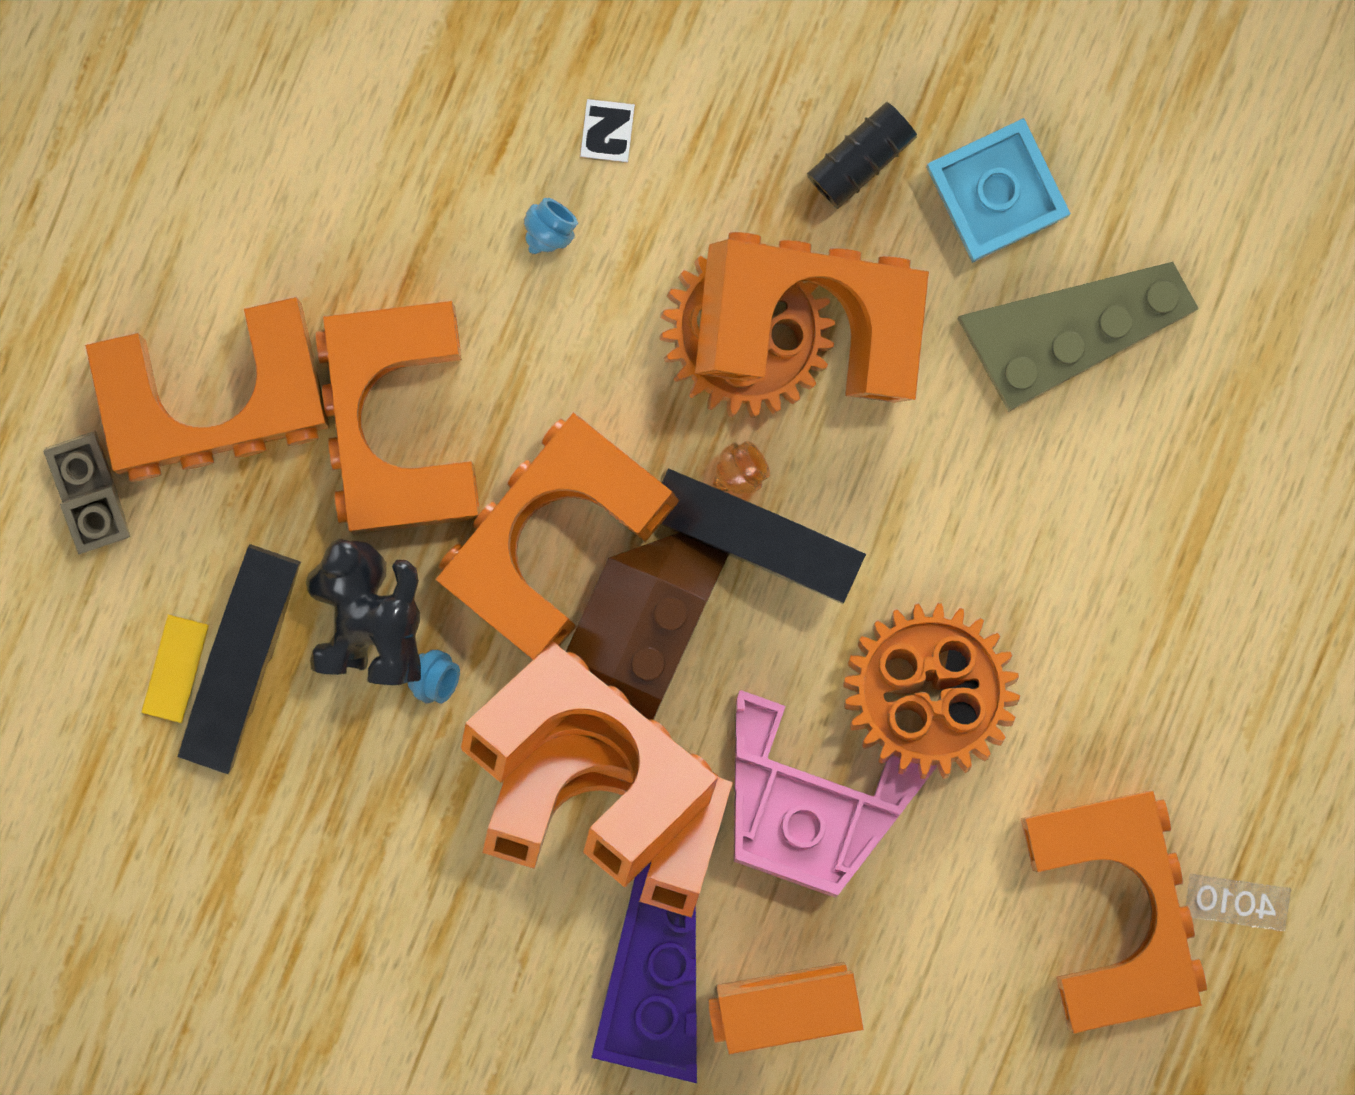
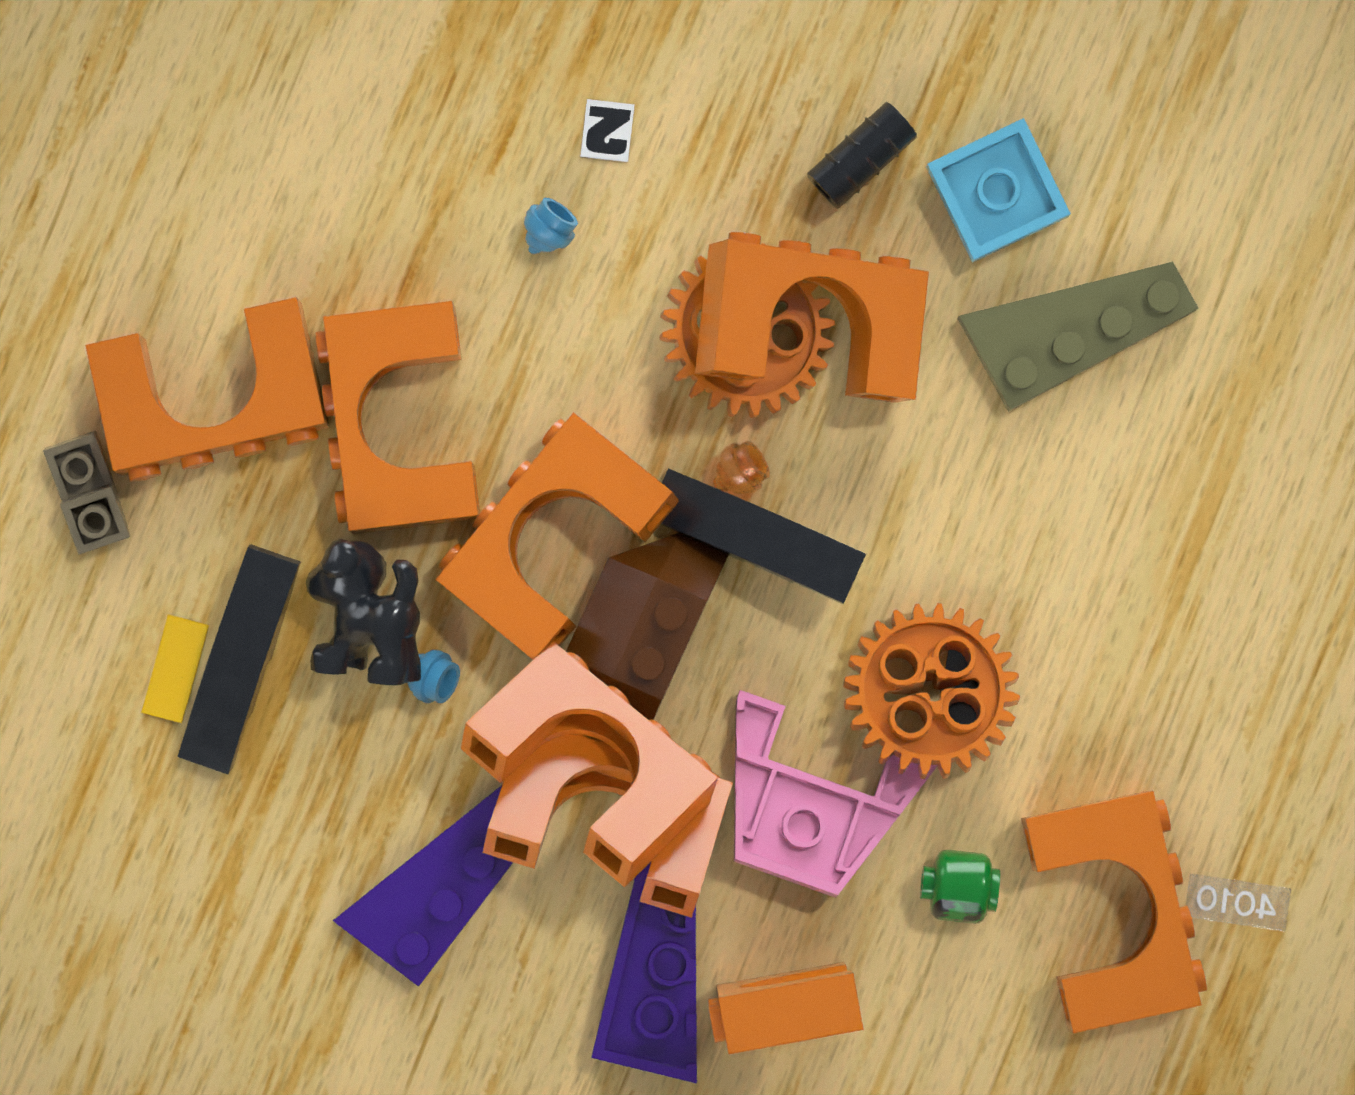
(430, 897): none -> dark purple wing
(961, 886): none -> green head

